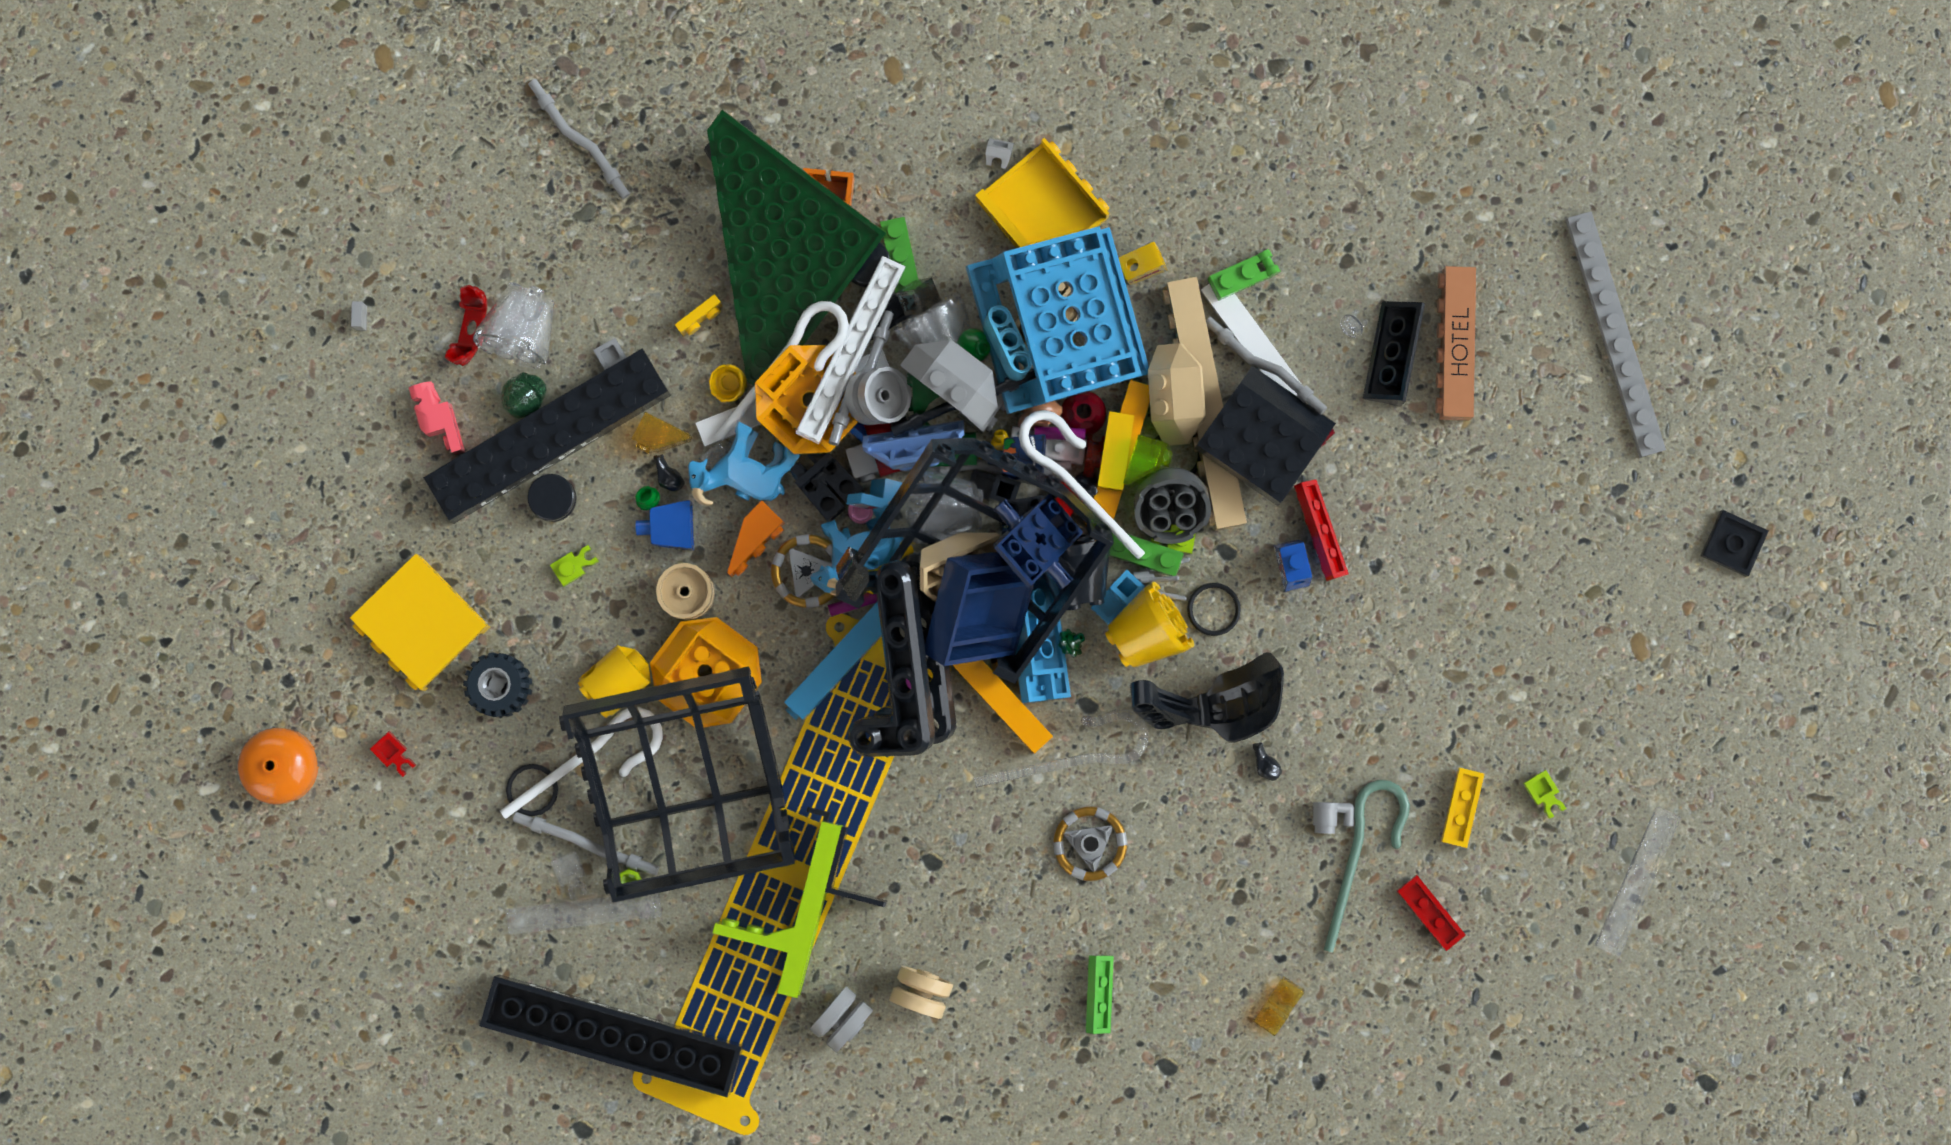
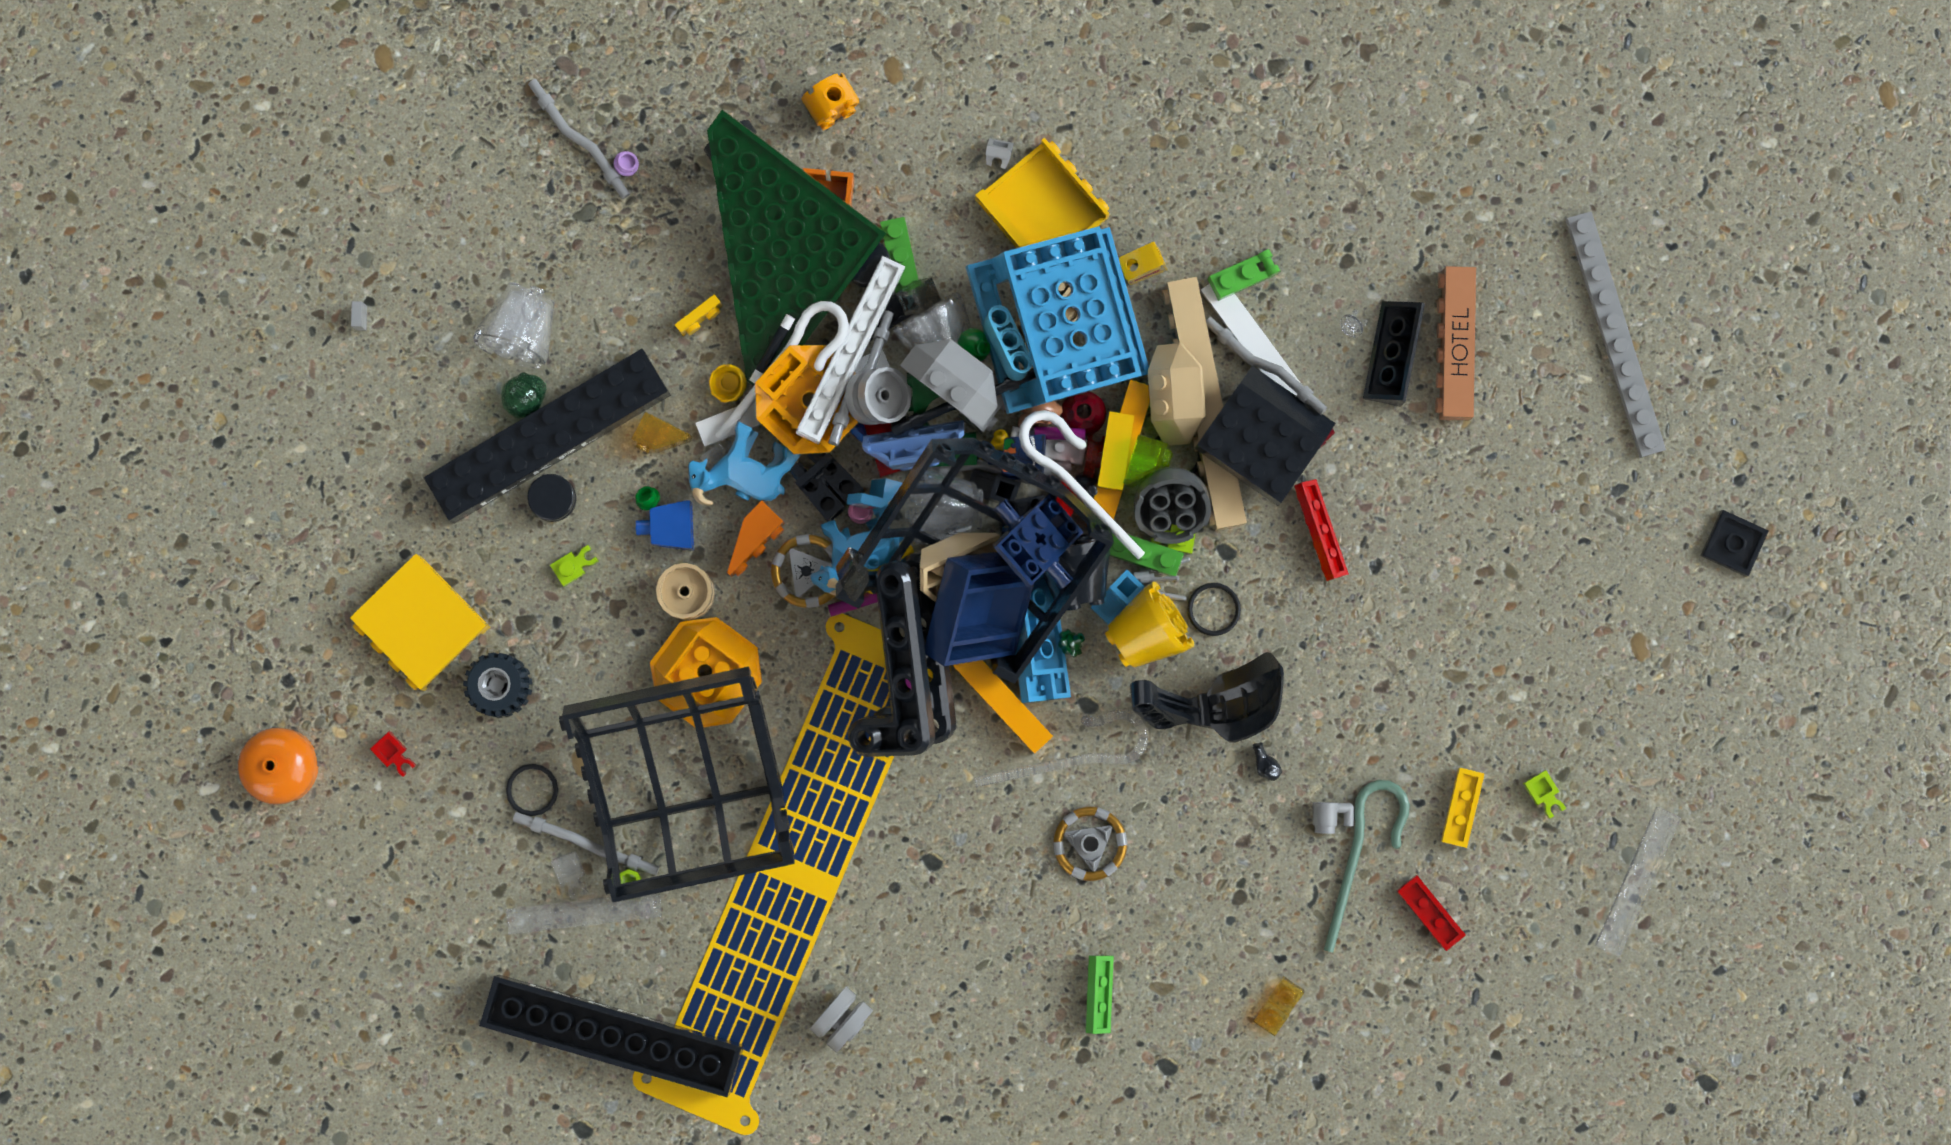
(436, 417): coral plate -> none
(475, 306): red piece -> none
(575, 761): white piece -> none
(609, 353): light grey tile -> none
(615, 673): yellow cylinder -> none
(626, 163): none -> lavender plate
(668, 477): black animal -> none
(772, 348): none -> black bar
(800, 938): lime piece -> none
(831, 100): none -> light orange brick
(835, 665): dark azure brick -> none
(862, 464): light grey brick -> none
(920, 995): tan wheel -> none
(1293, 565): blue torso -> none

